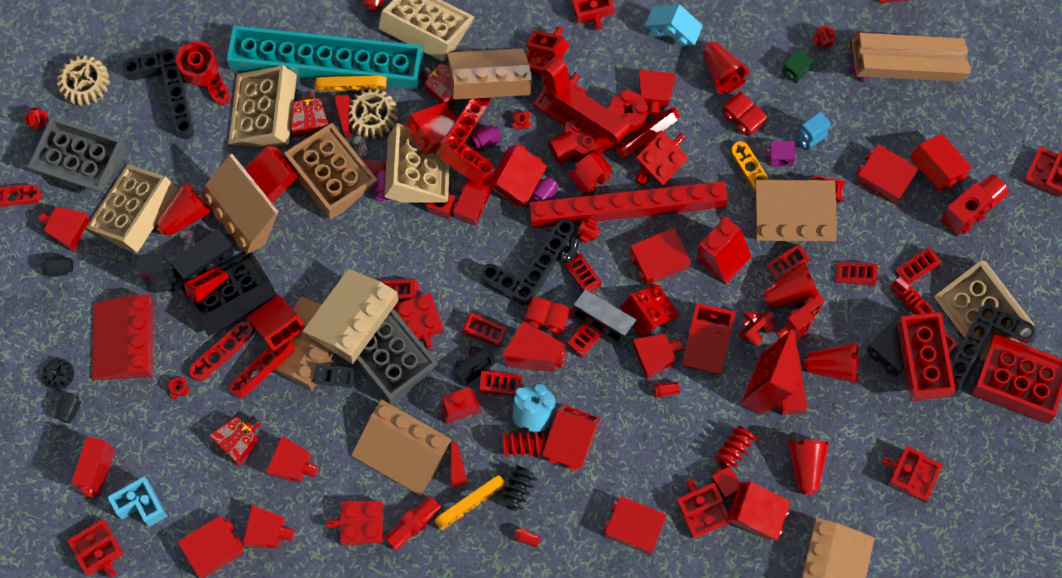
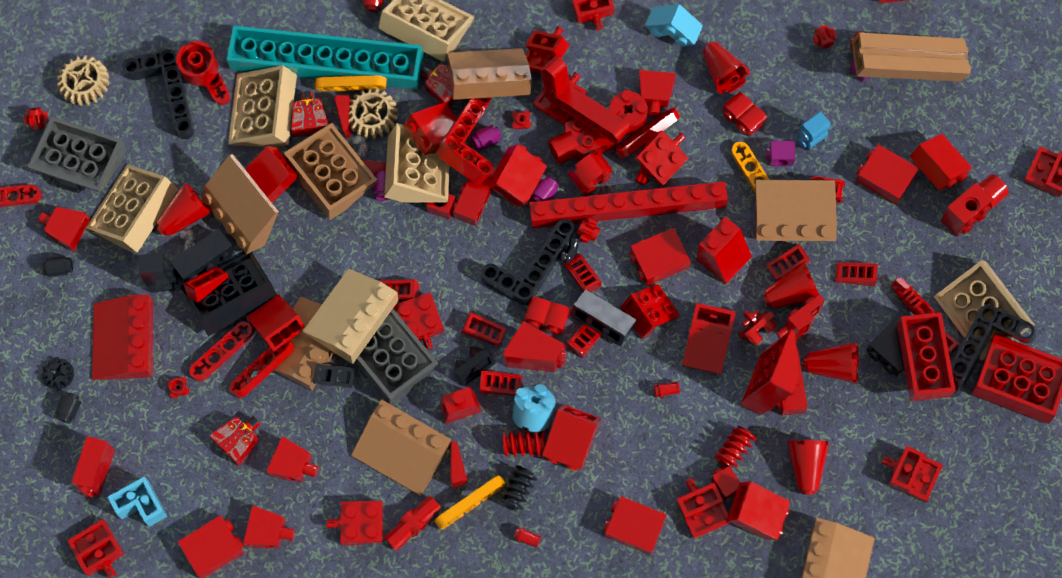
(656, 353): red torso -> none
(797, 66): dark green brick -> none
(929, 253): red slope -> none

